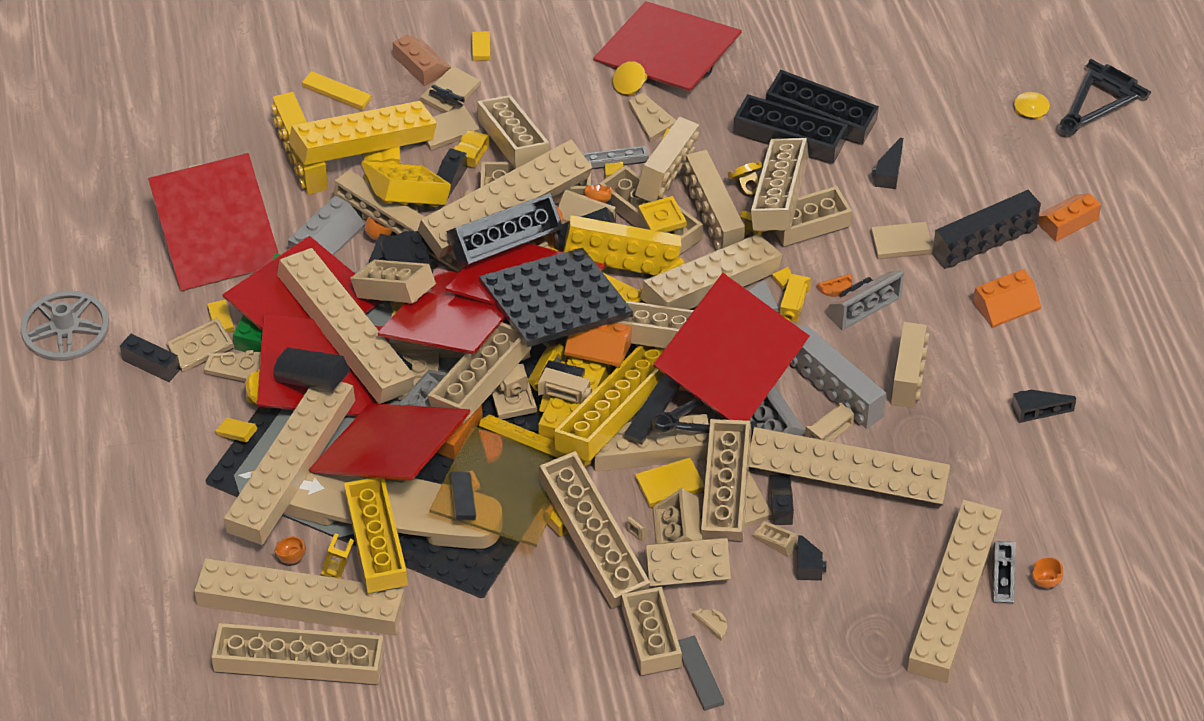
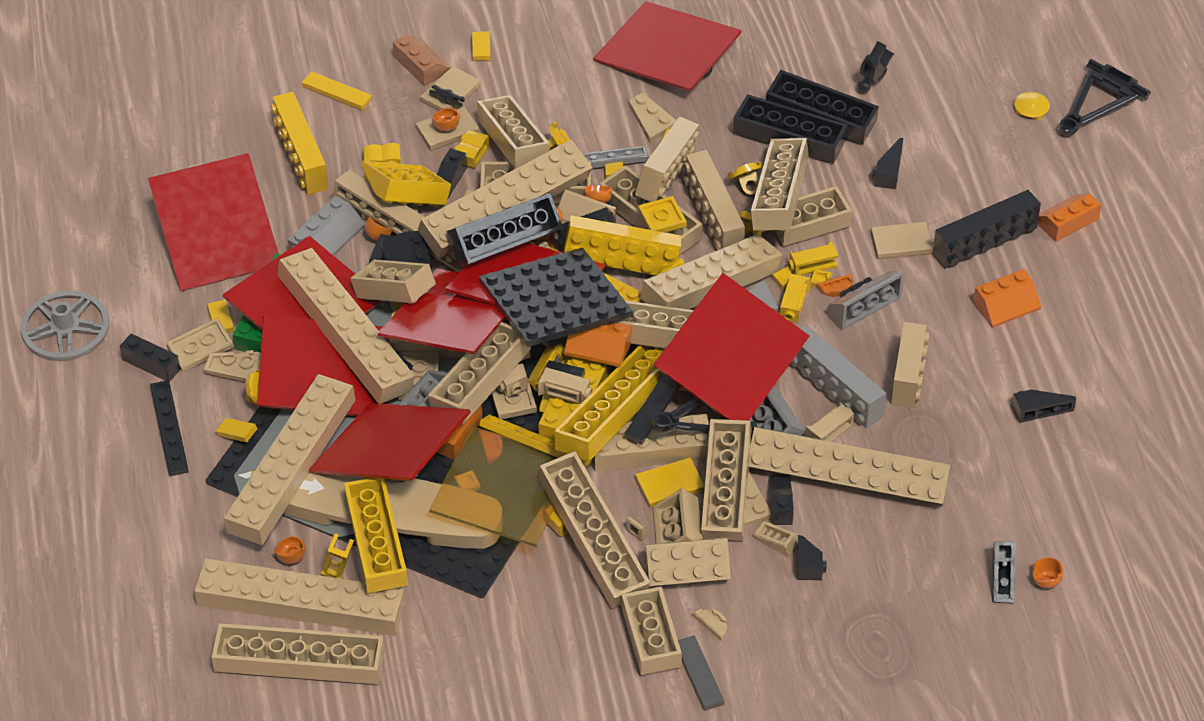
(169, 428): none -> black tile
(310, 368): black brick -> none
(362, 132): yellow brick -> none
(446, 119): none -> orange hair
(462, 496): black tile -> none
(559, 136): none -> yellow tile
(629, 78): yellow dish -> none
(817, 258): none -> yellow window
(820, 276): none -> yellow tile
(874, 66): none -> black connector
(954, 591): tan brick -> none

